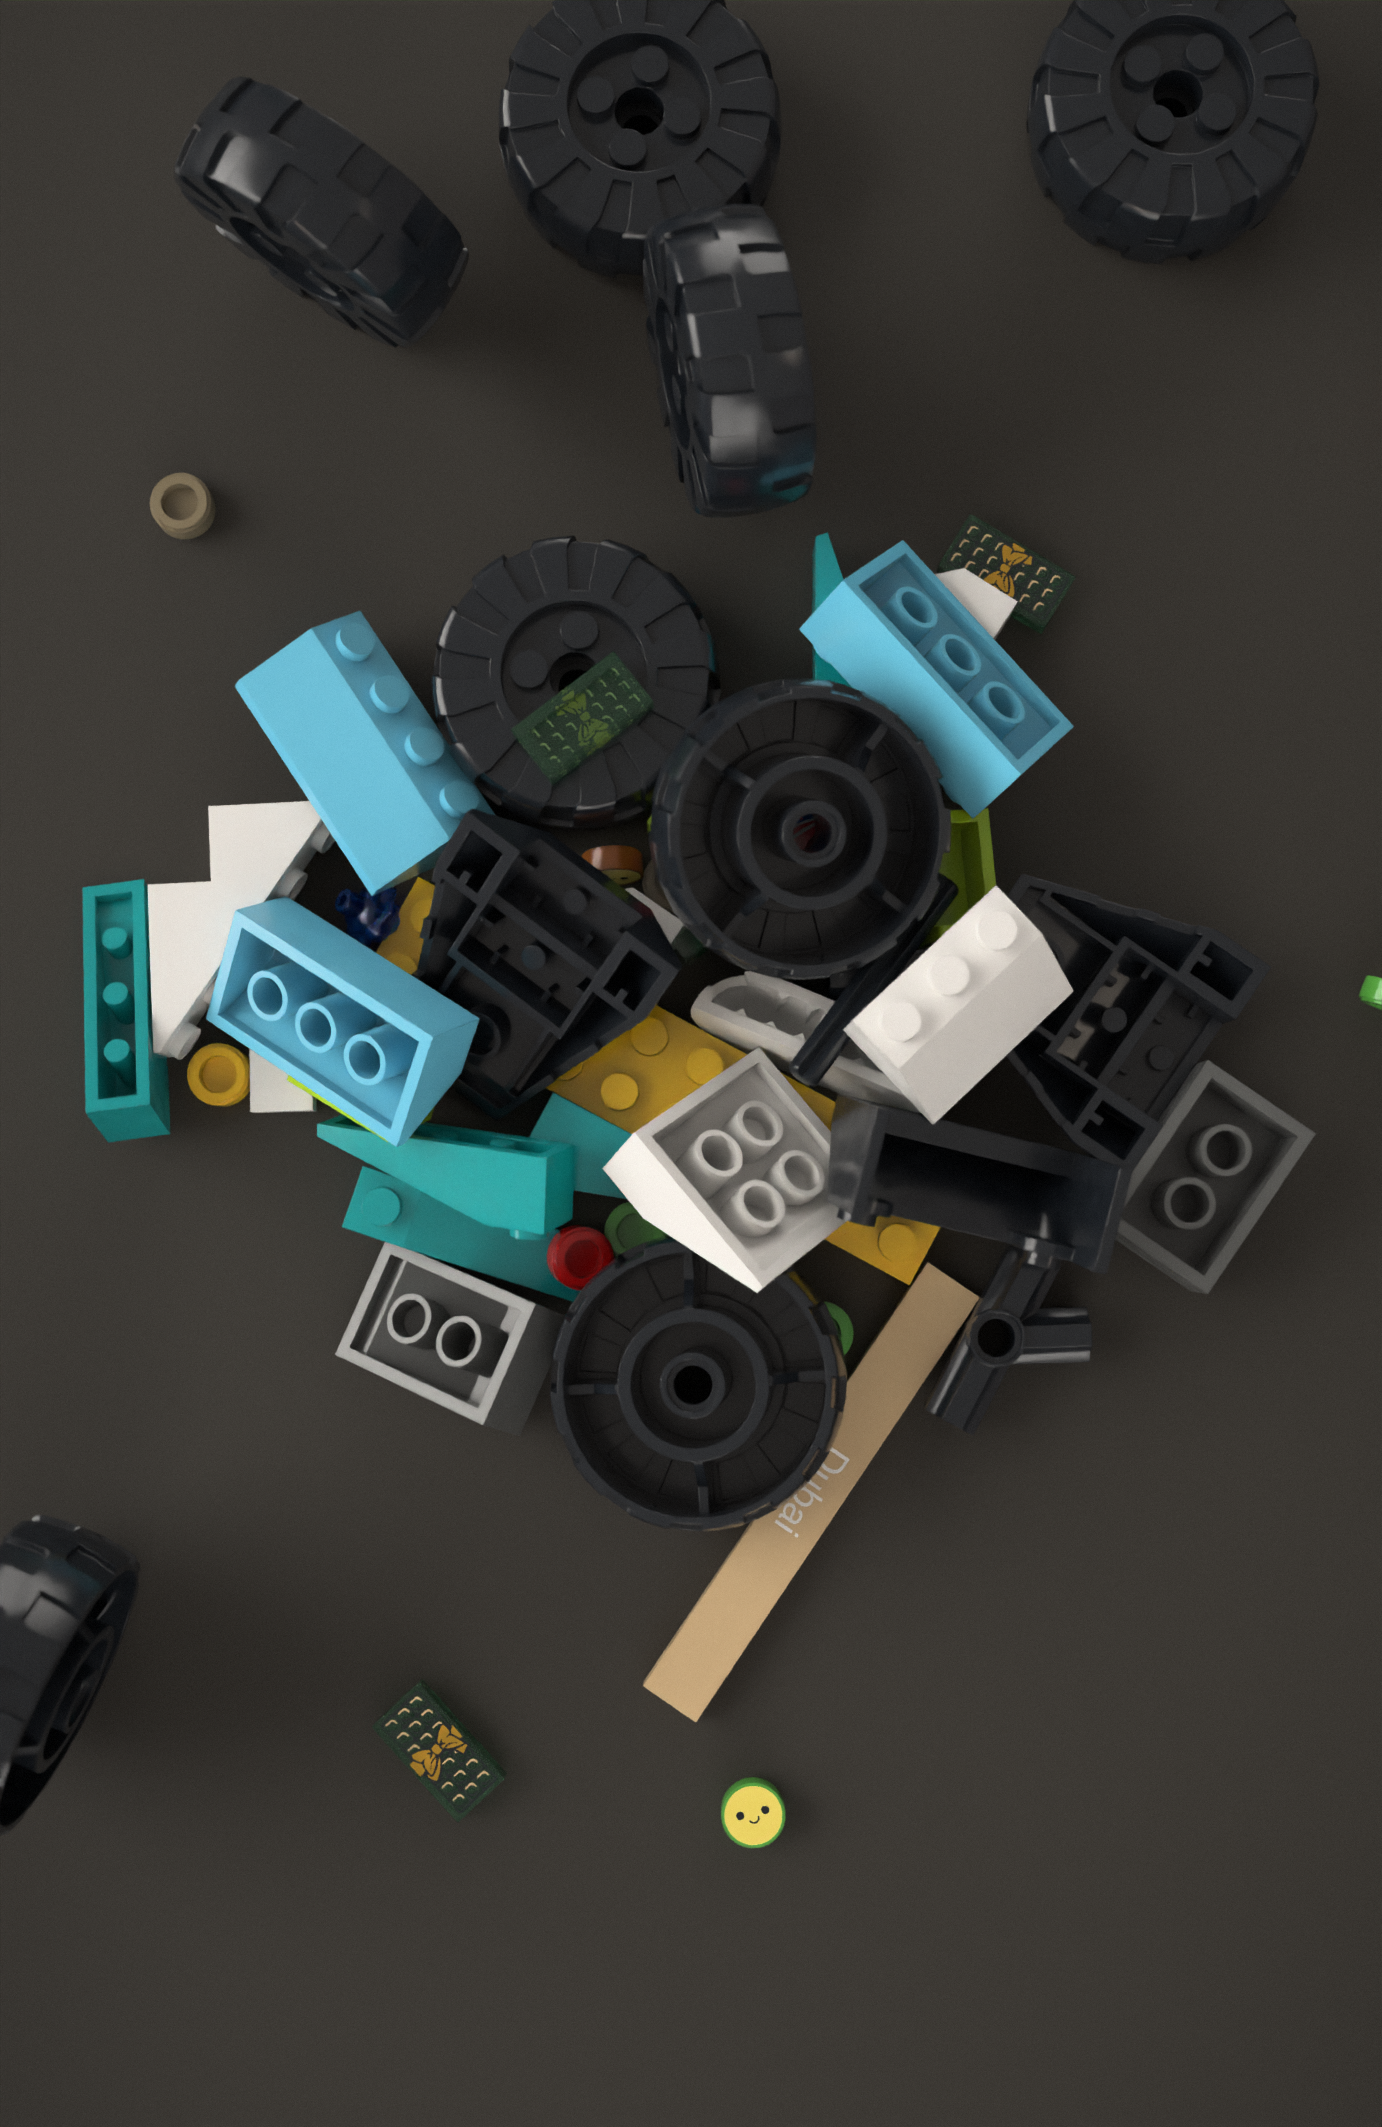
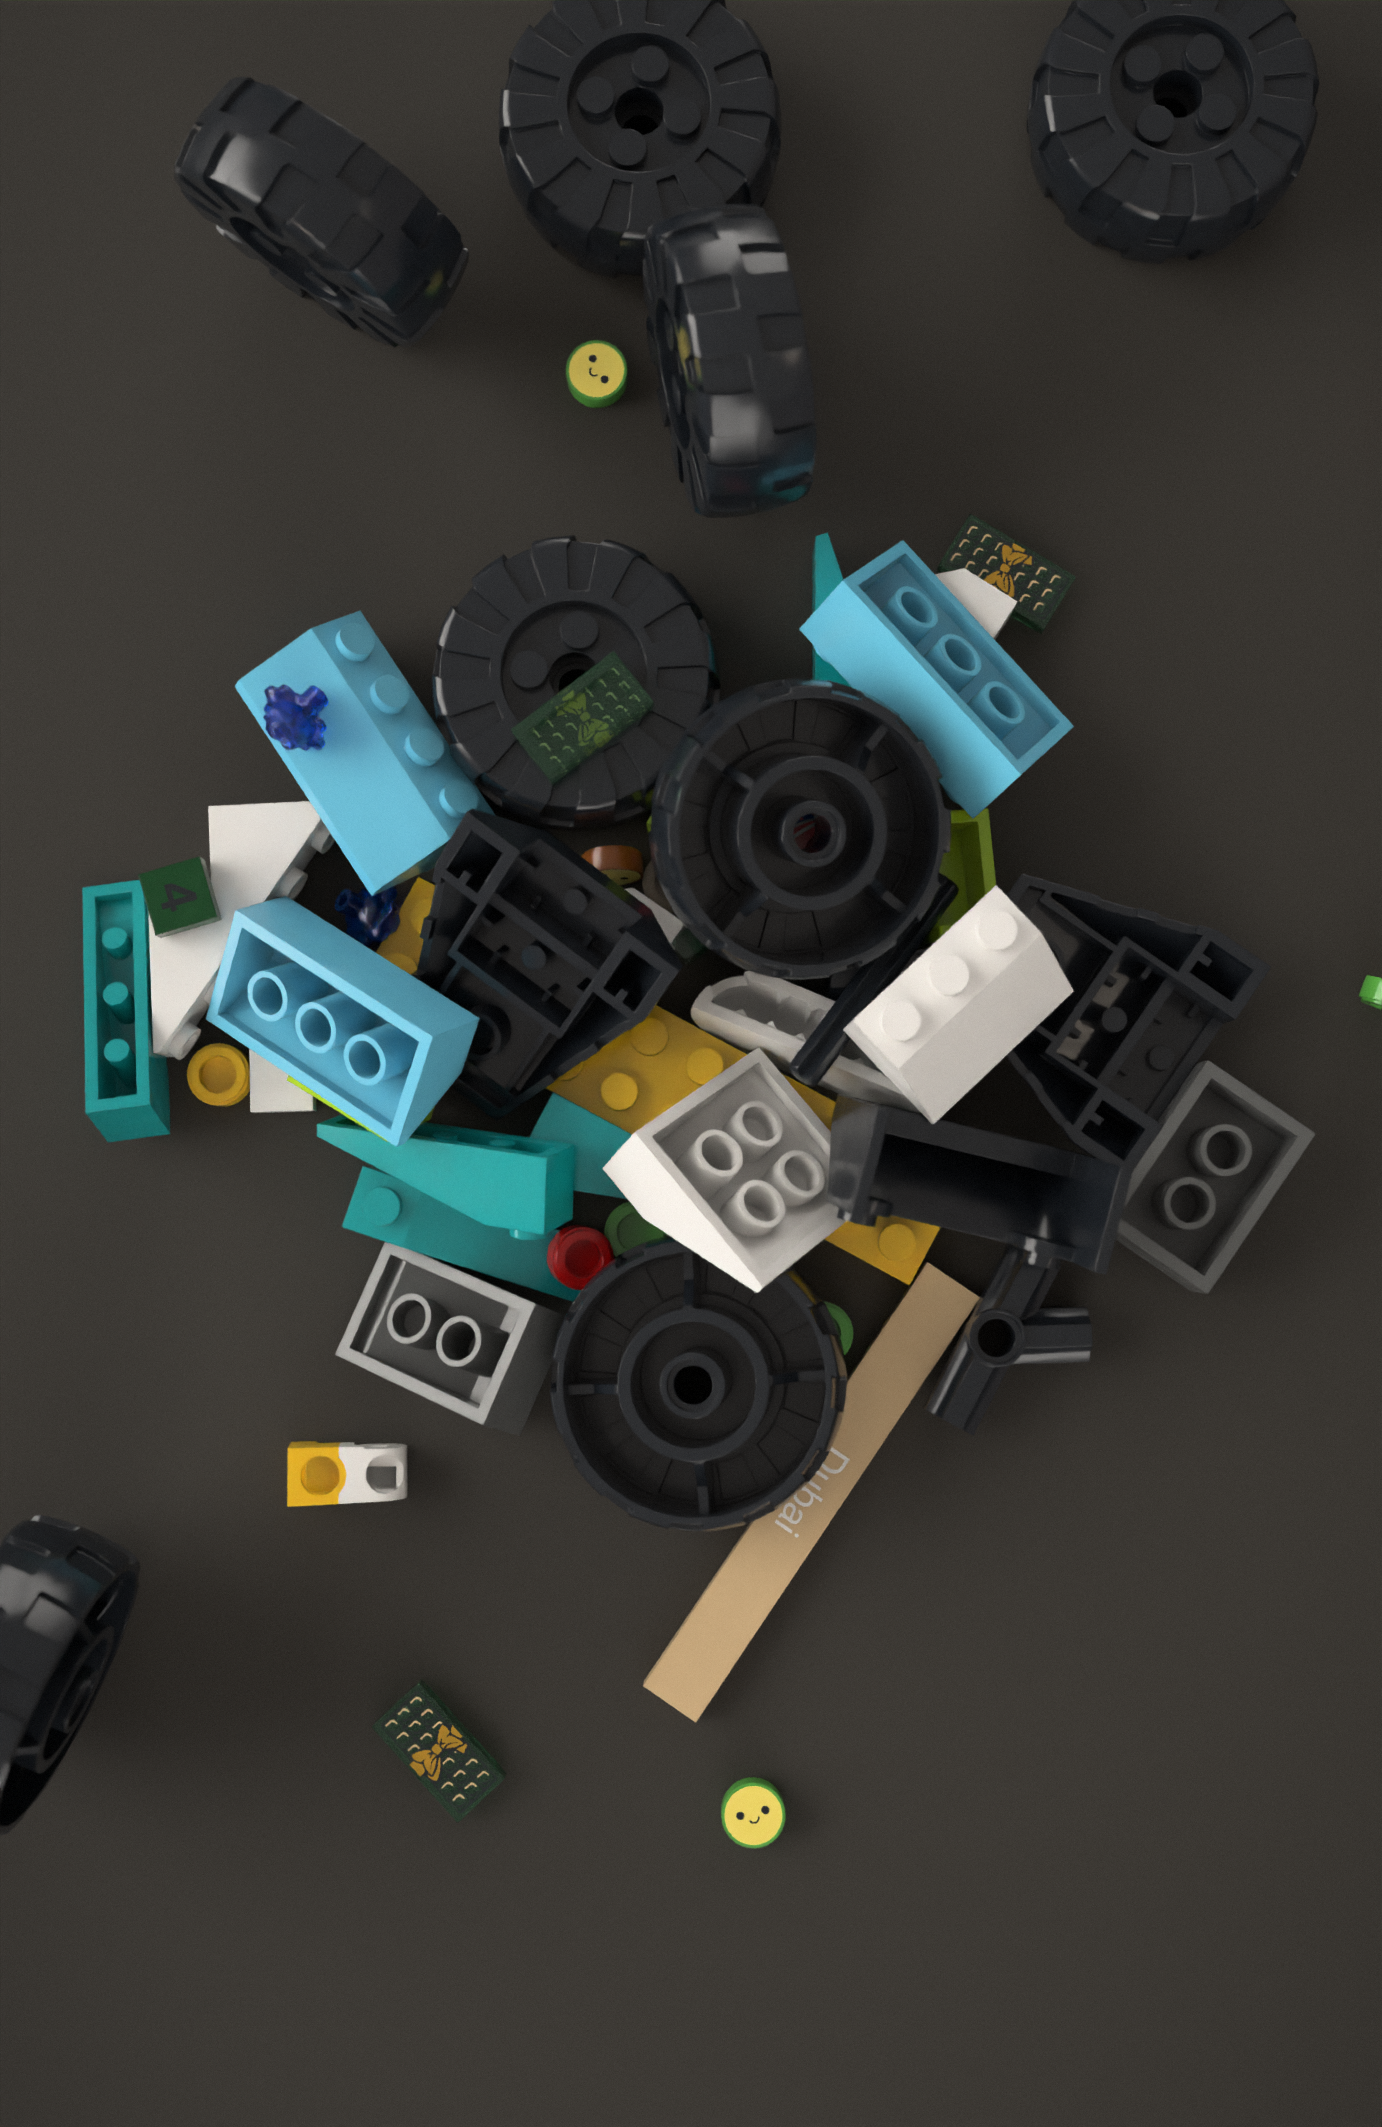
(179, 897): none -> dark green tile
(182, 506): dark tan tile -> none
(296, 717): none -> clear blue plant
(345, 1473): none -> leg
(596, 374): none -> light yellow tile

